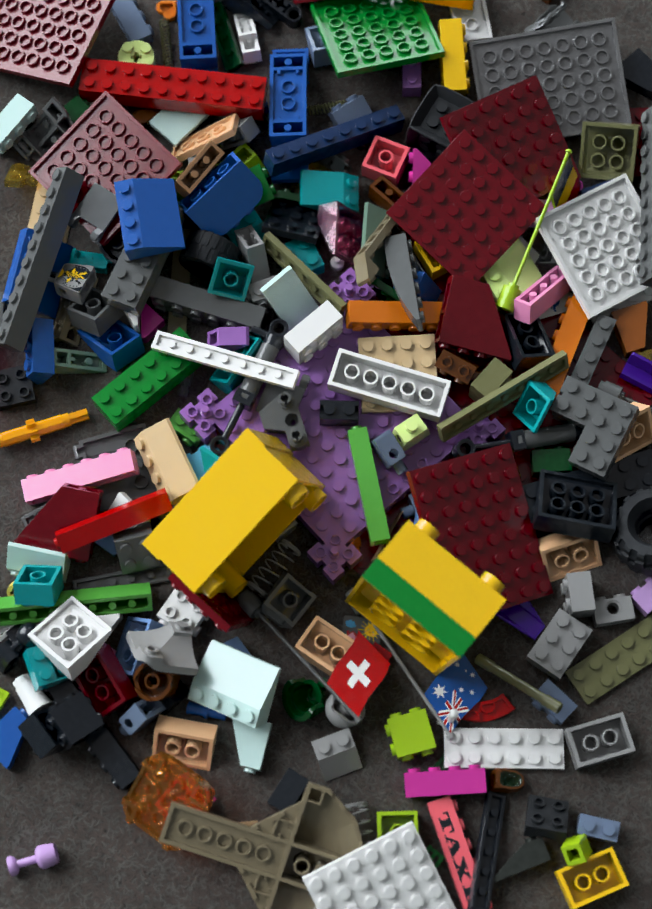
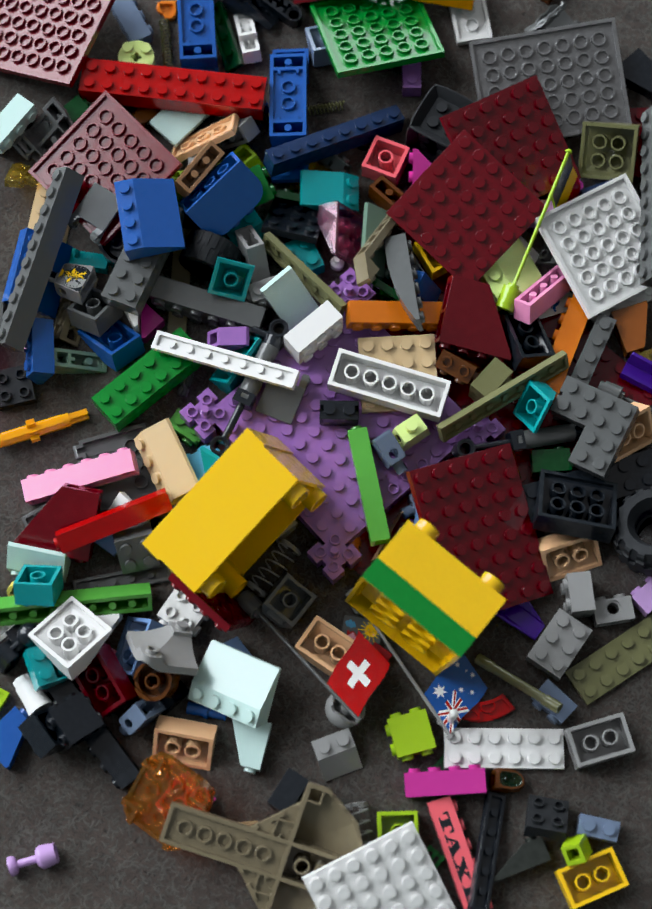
(277, 419): dark grey piece -> none
(295, 700): dark green helmet -> none
(354, 108): sand blue brick -> none
(454, 66): yellow brick -> none

